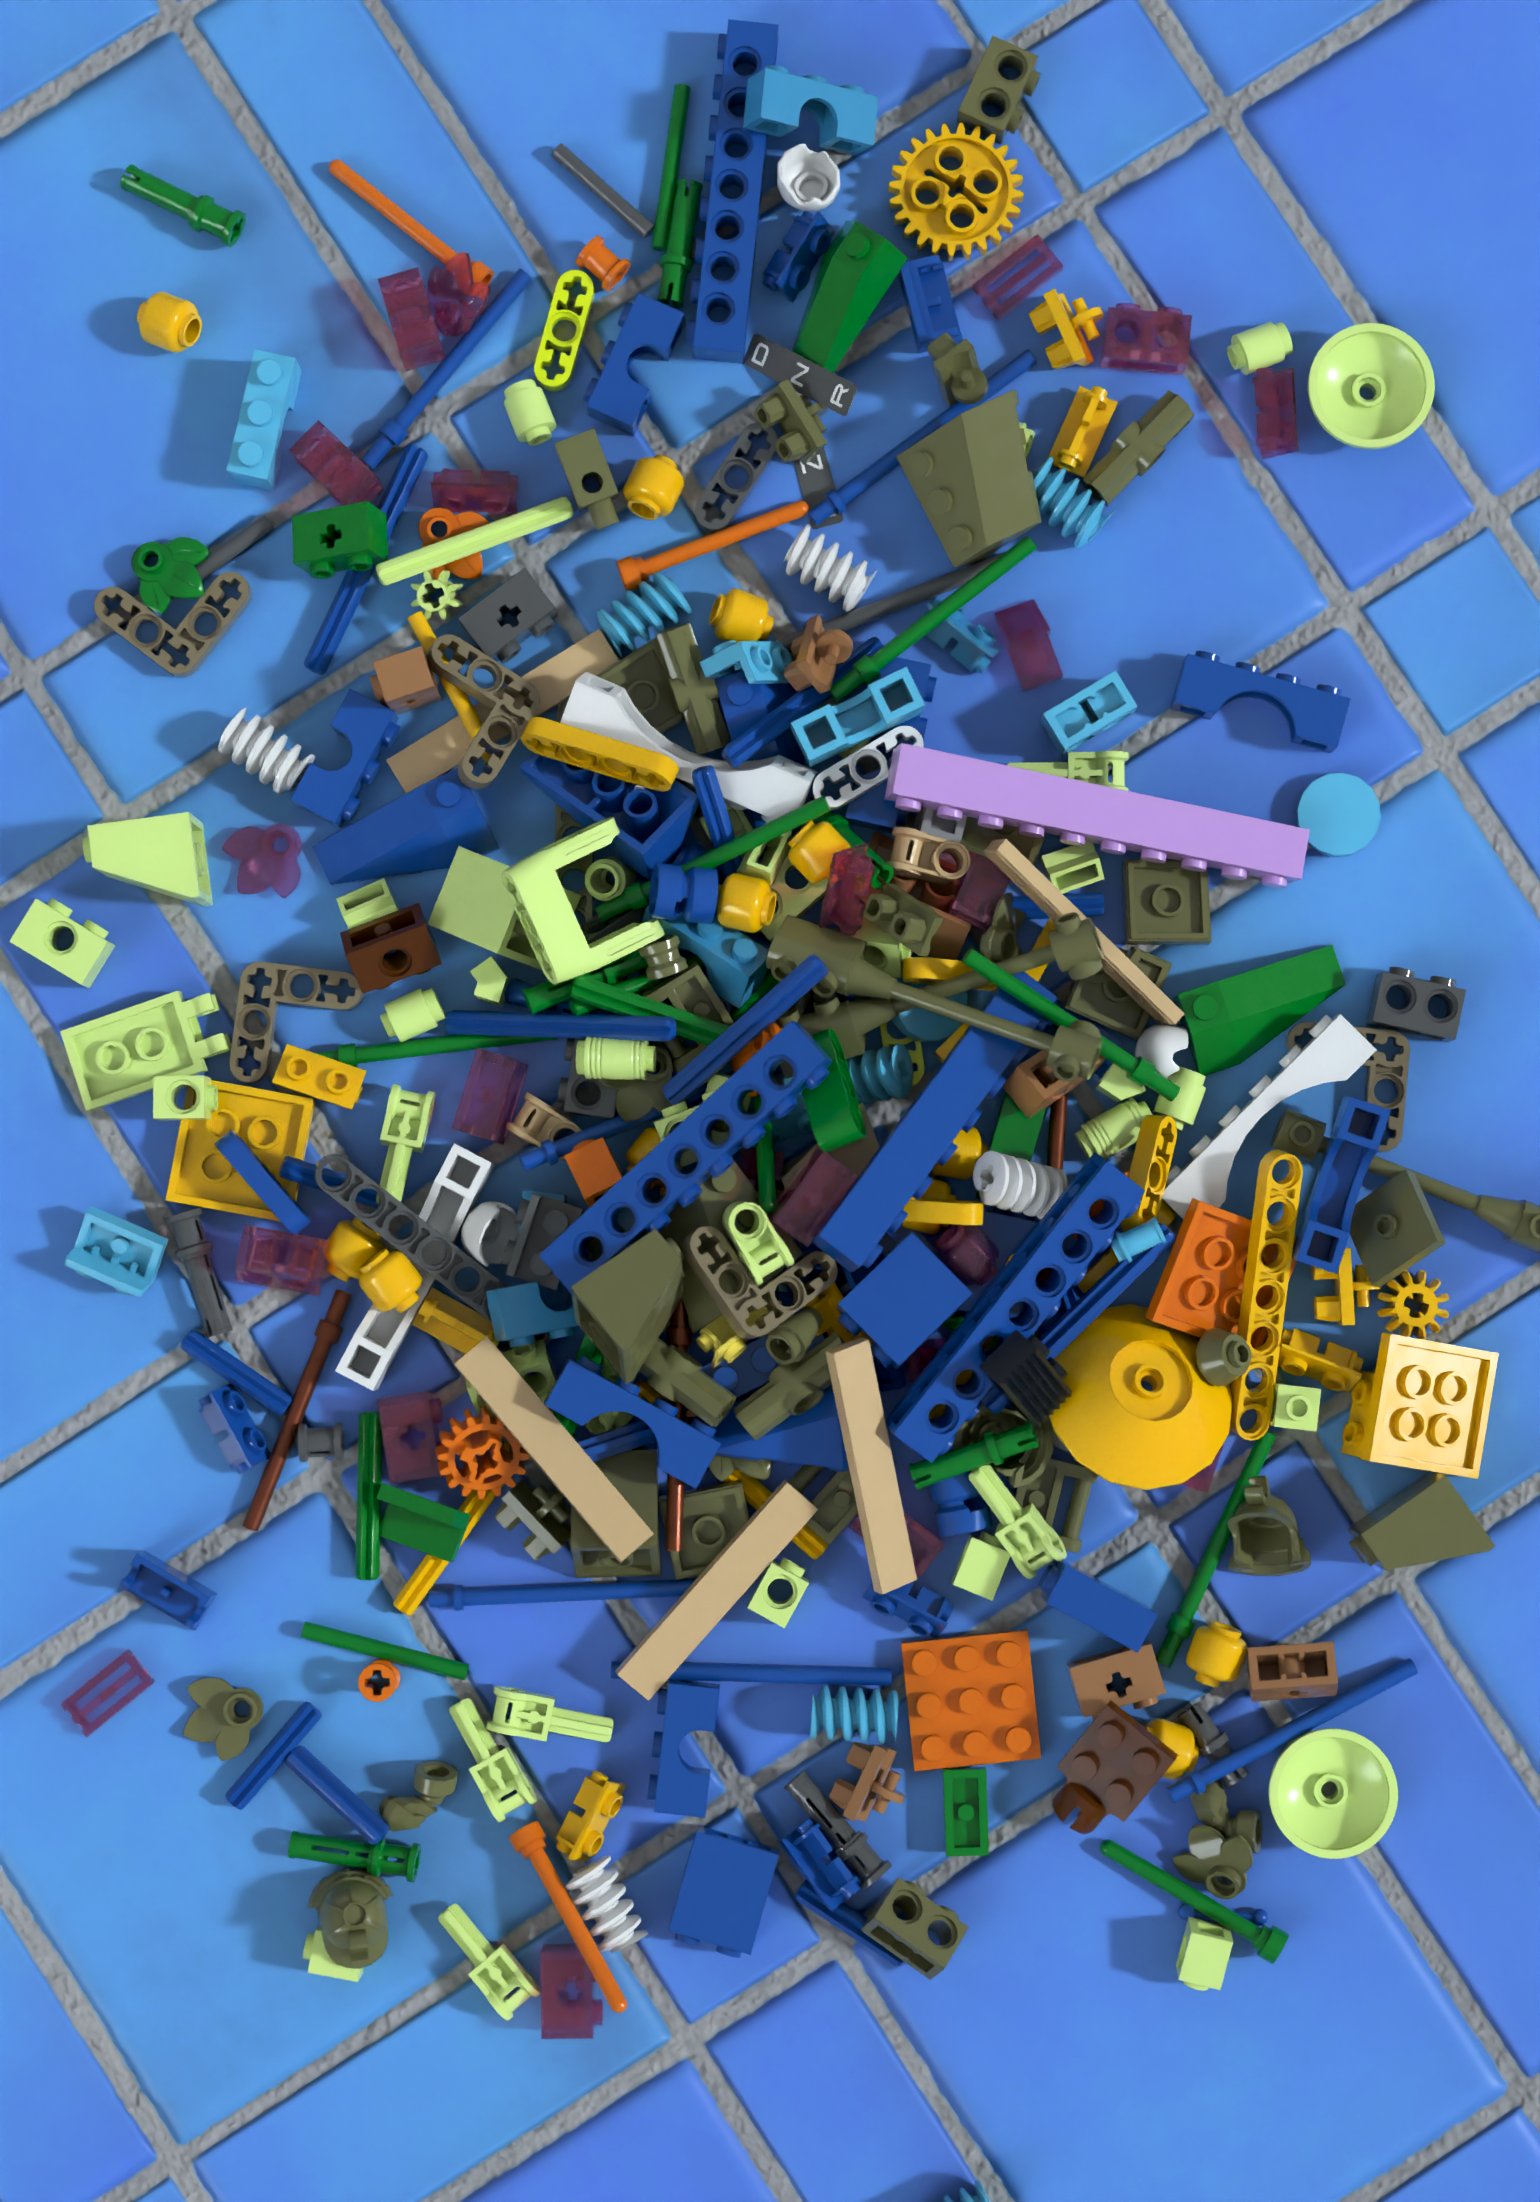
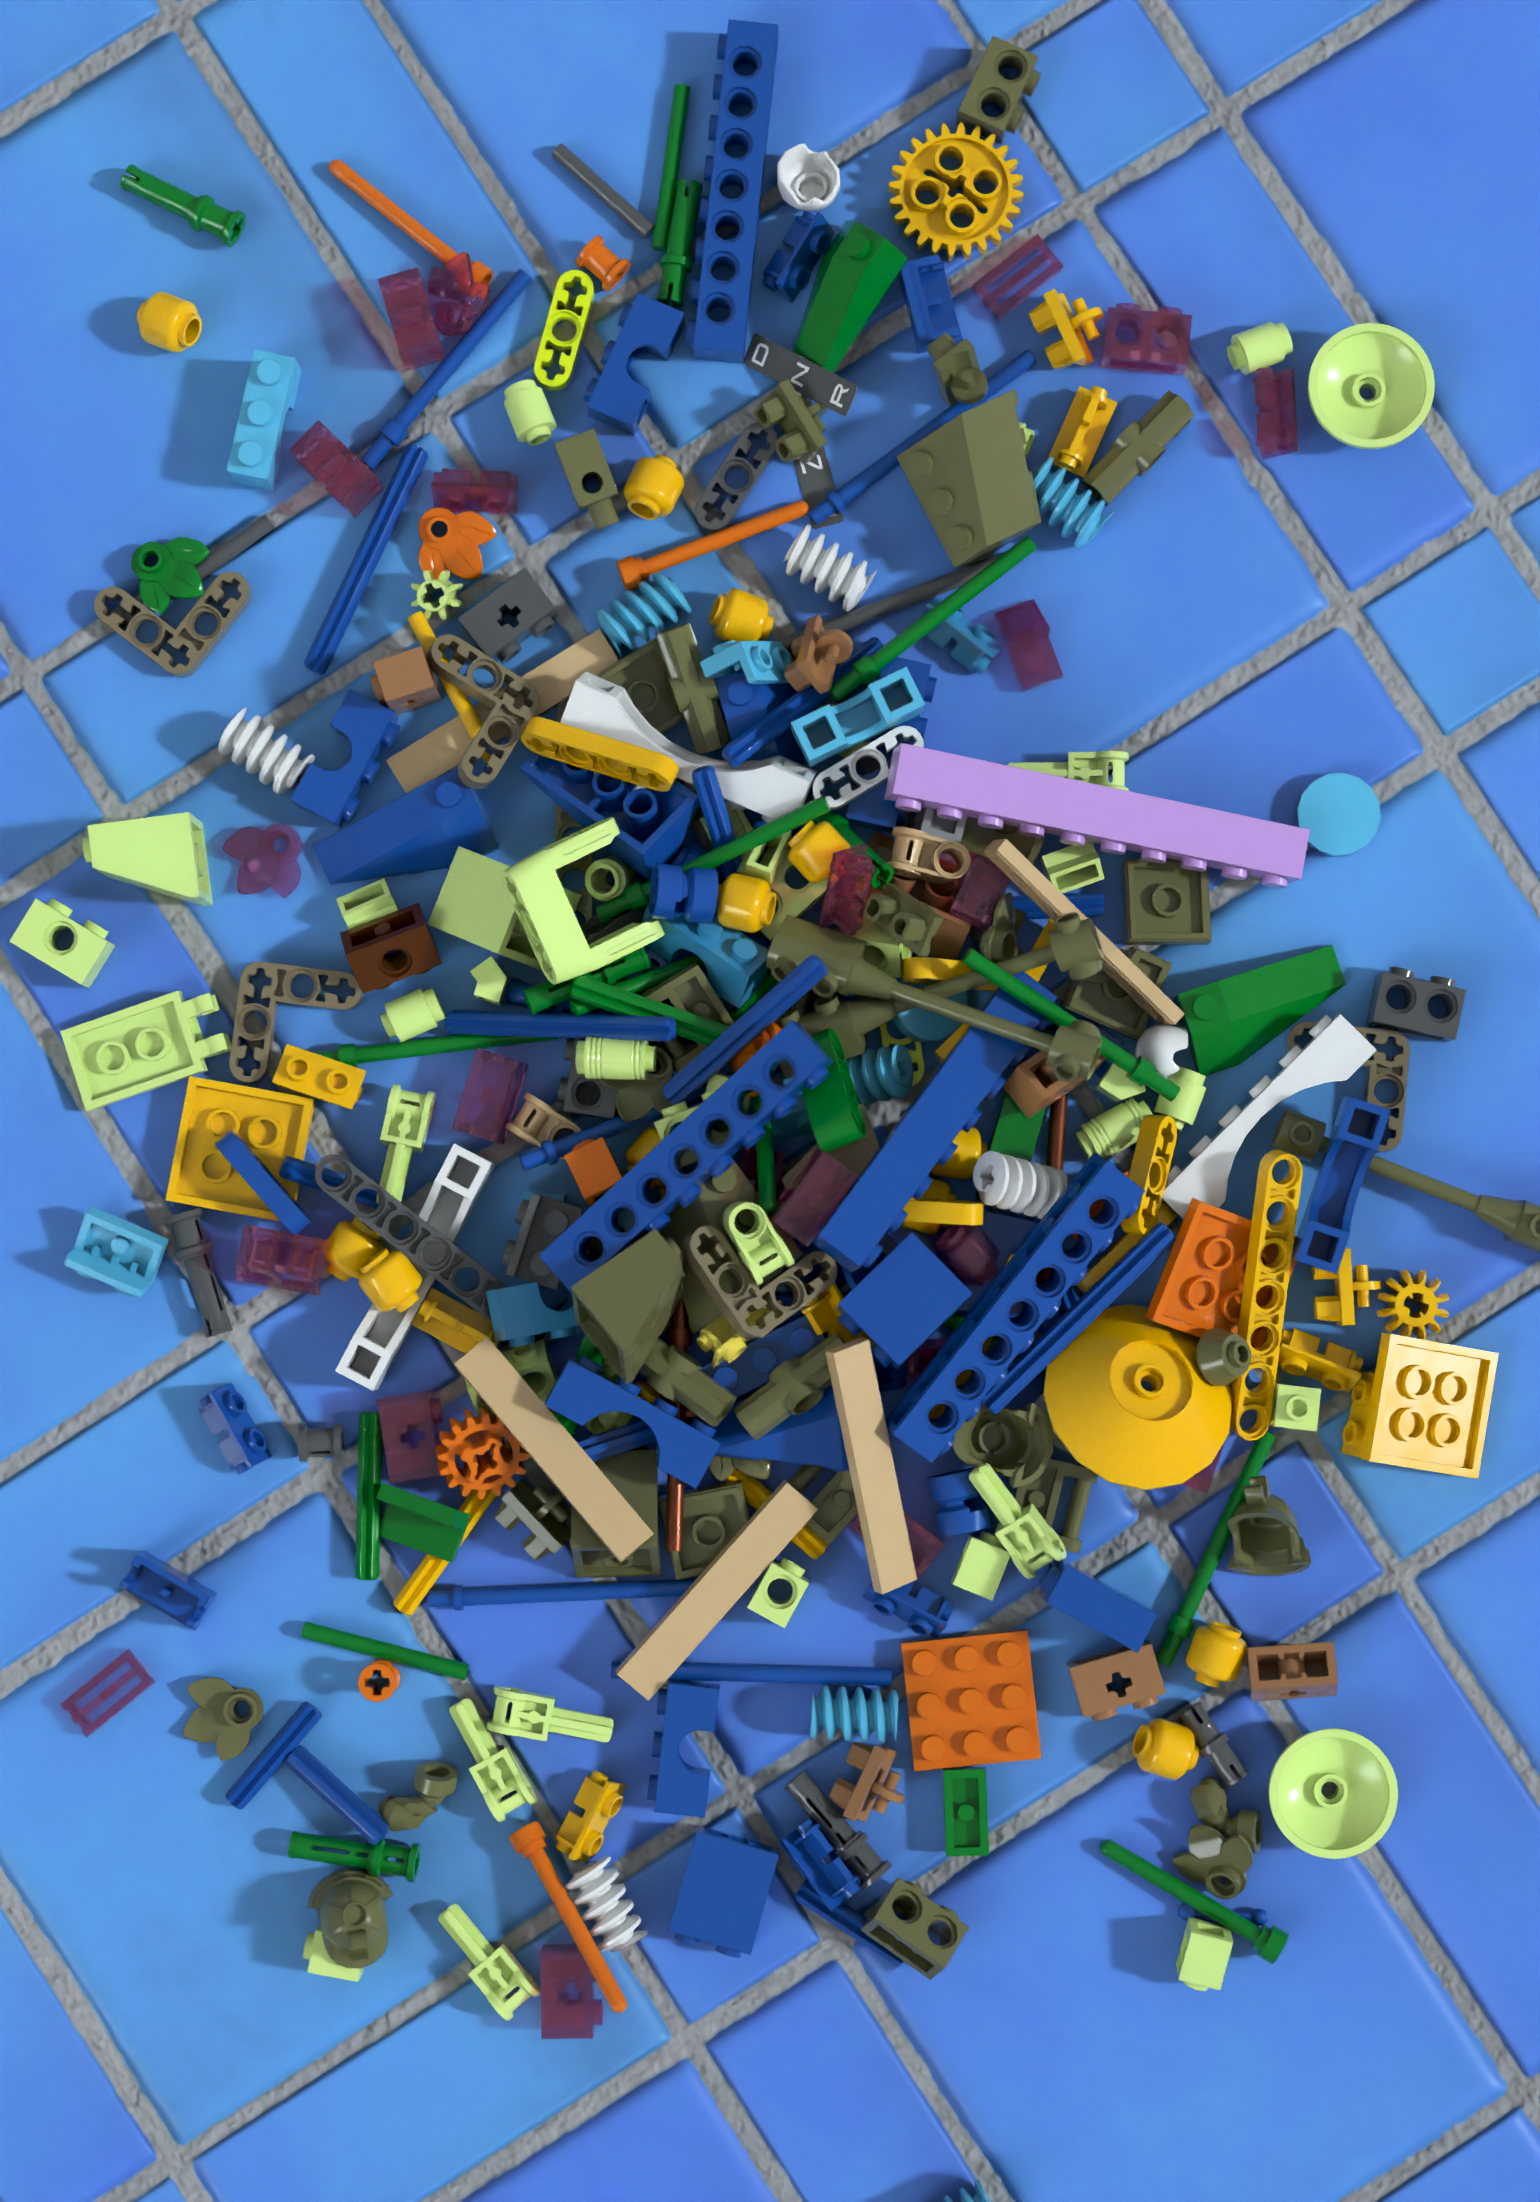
(165, 1097): yellowish green brick -> none
(236, 1372): blue axle -> none
(327, 1332): copper bar -> none
(340, 539): green brick -> none
(474, 541): yellowish green axle -> none
(488, 1231): white hair -> none
(663, 957): olive wheel -> none
(793, 1336): olive cone -> none
(842, 112): dark azure arch -> none
(991, 1449): green pin -> none
(1026, 1377): black brick -> none
(1088, 713): medium azure brick -> none
(1110, 1769): reddish brown plate -> none
(1137, 1240): medium azure pin -> none
(1197, 1780): blue bar -> none
(1311, 714): blue arch -> none
(1394, 1228): olive plate -> none
(1419, 1527): olive slope -> none

